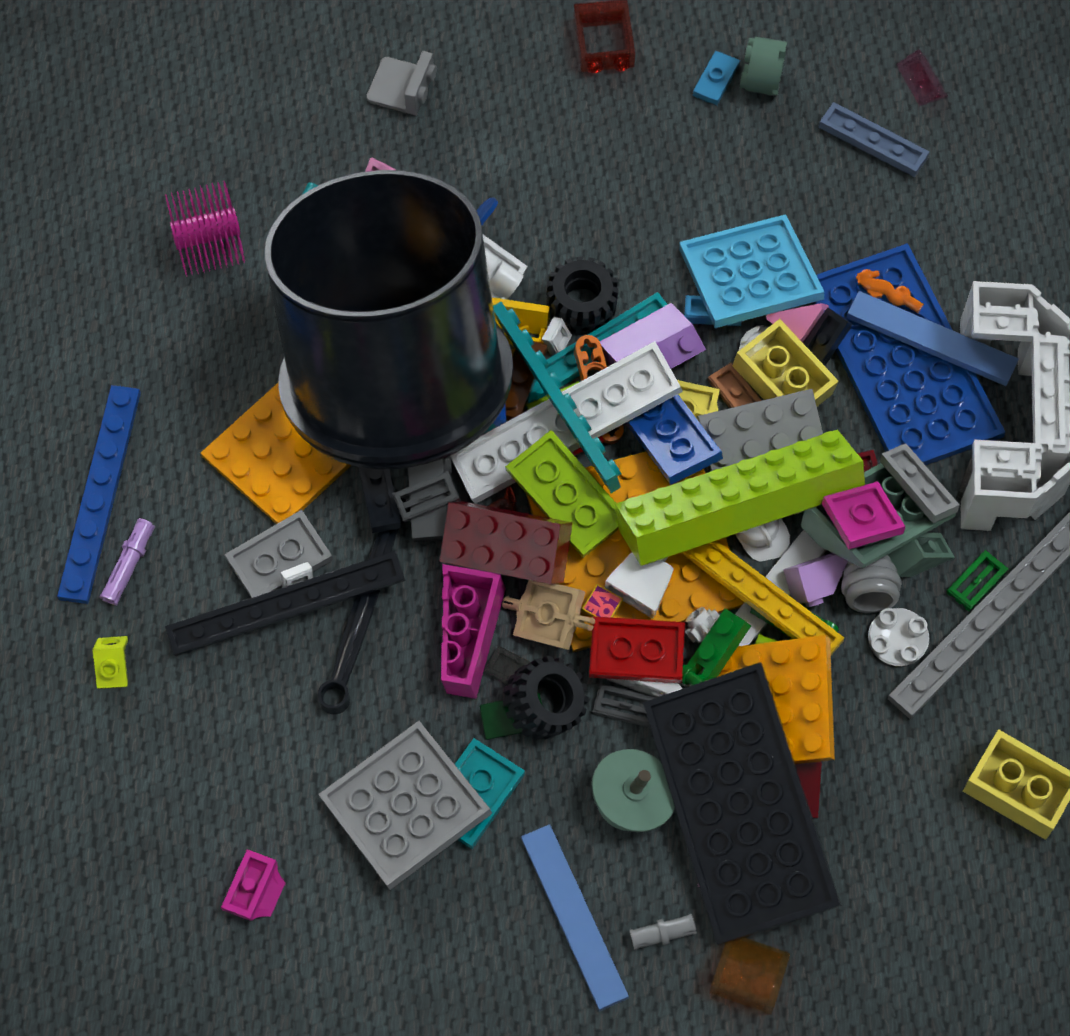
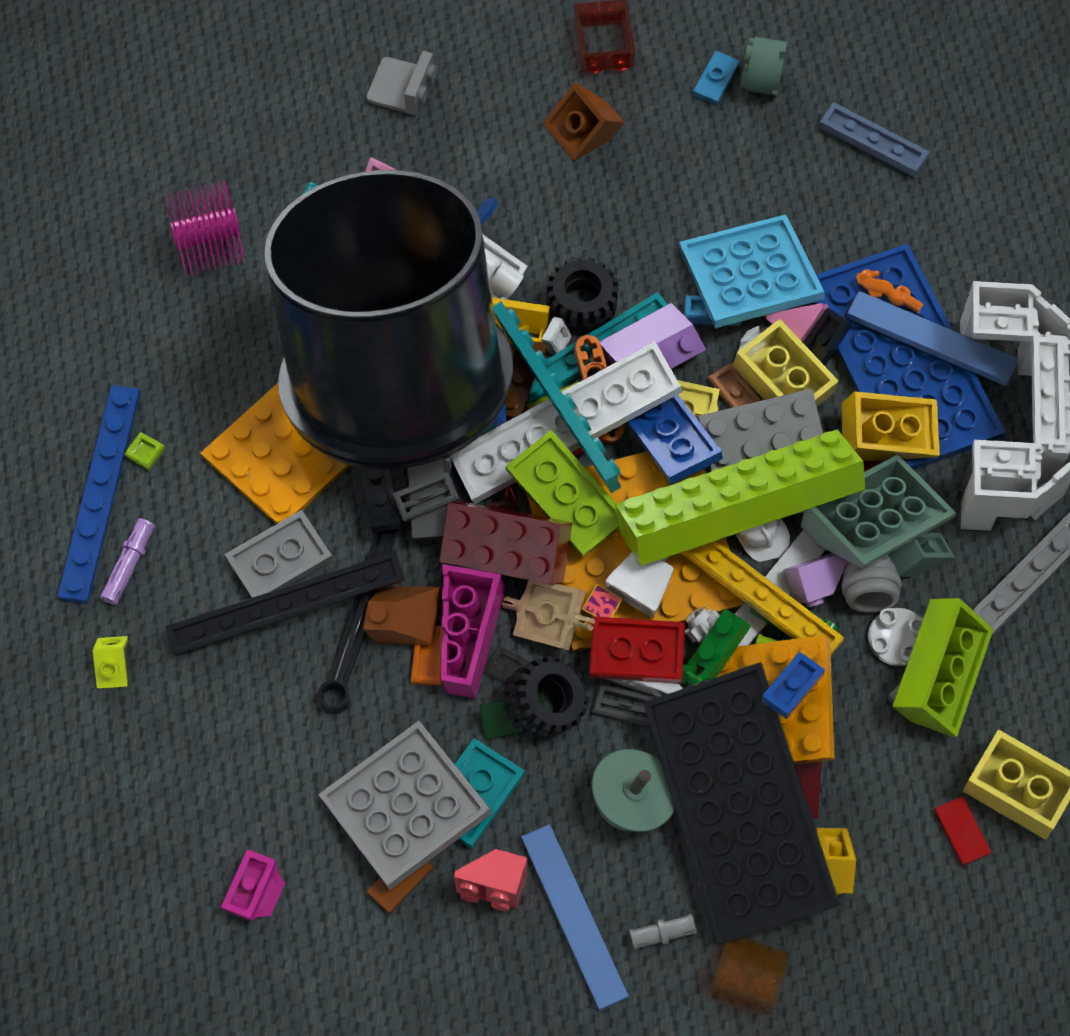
(144, 451): none -> lime tile
(296, 574): white tile -> none
(391, 899): none -> dark orange tile
(403, 615): none -> dark orange slope
(427, 661): none -> orange tile
(493, 878): none -> coral slope
(582, 122): none -> dark orange slope
(792, 685): none -> blue plate
(839, 856): none -> yellow slope
(863, 515): dark pink plate -> none
(890, 425): none -> yellow slope
(919, 483): light grey plate -> none
(921, 78): clear pink slope -> none
(943, 666): none -> lime slope
(961, 598): green tile -> none
(962, 831): none -> red tile

